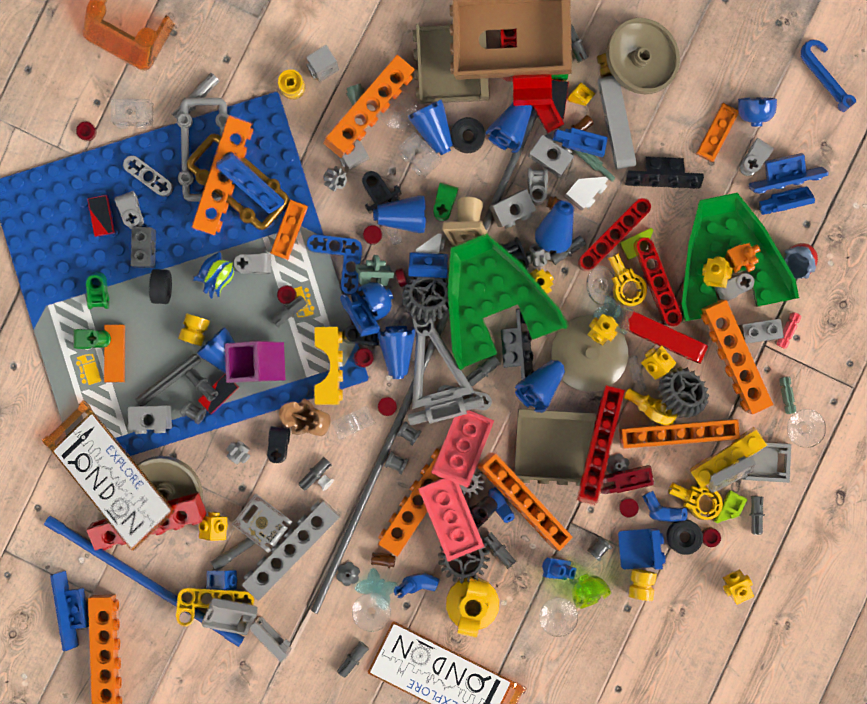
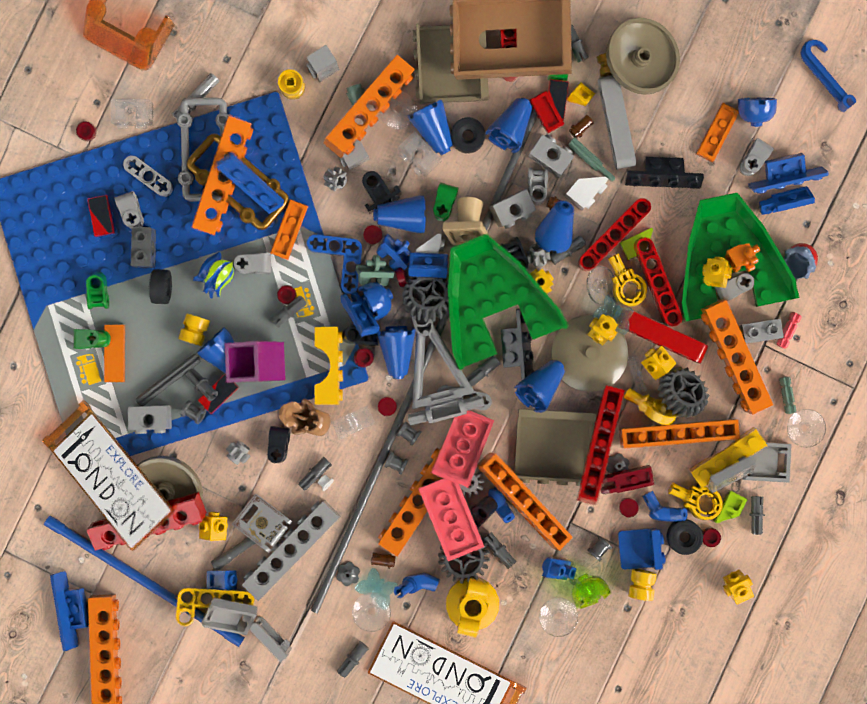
(397, 250): none -> blue hips
(532, 89): red panel -> none
(582, 141): blue hinge -> none

